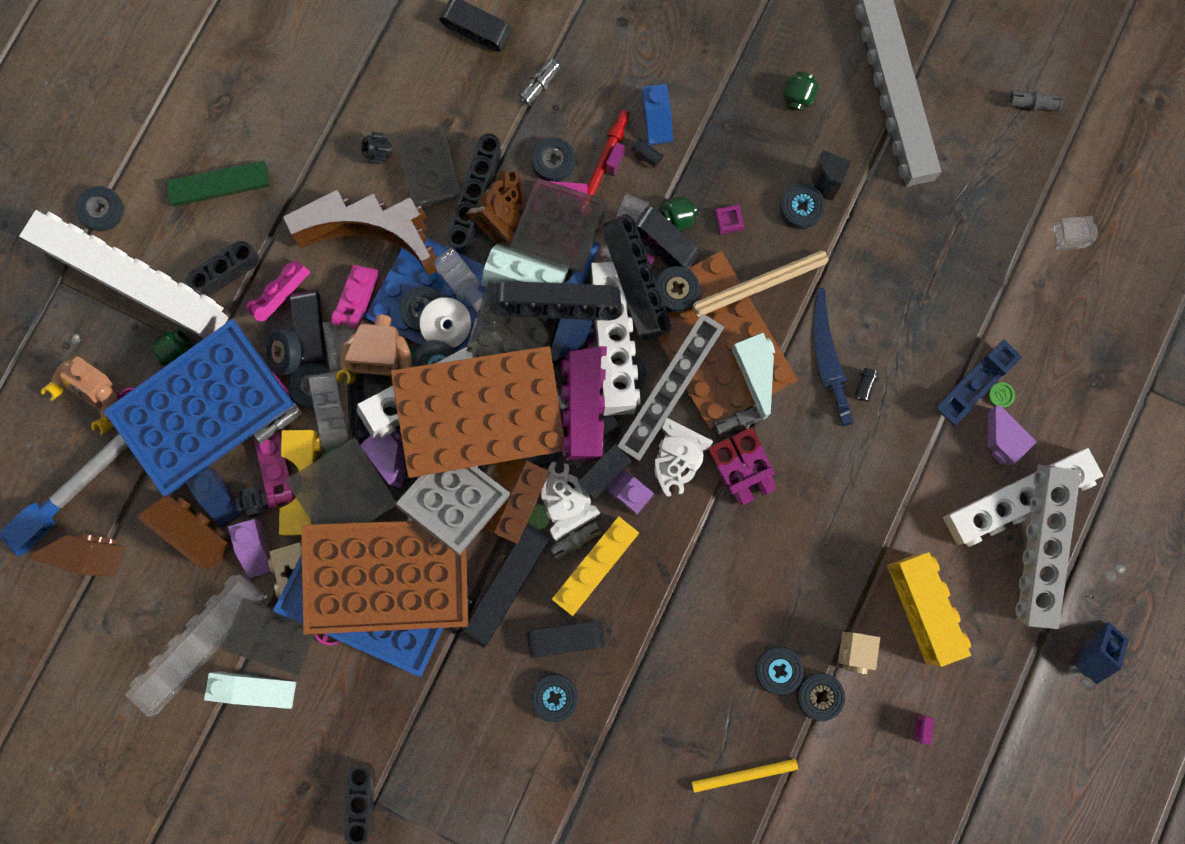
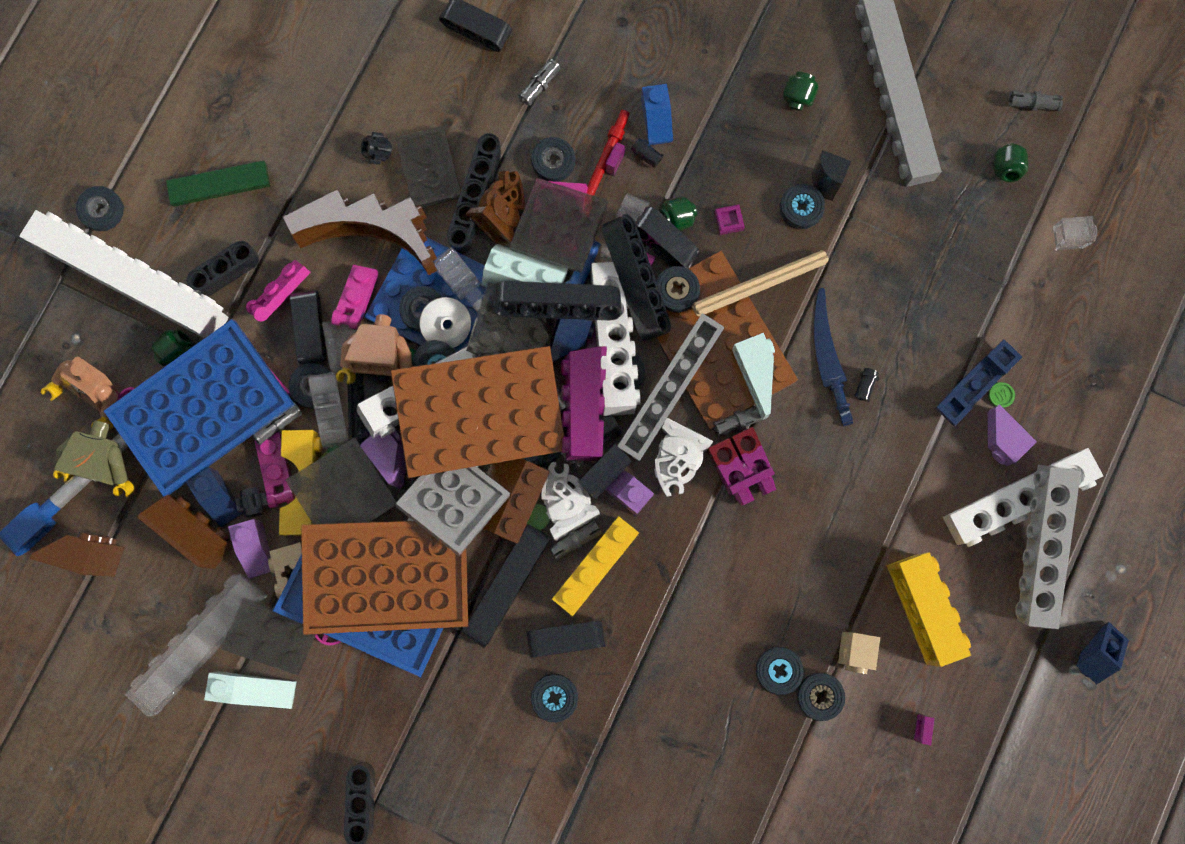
(93, 458): none -> olive torso
(283, 351): black bush -> none
(745, 775): yellow piece -> none
(1011, 162): none -> dark green head

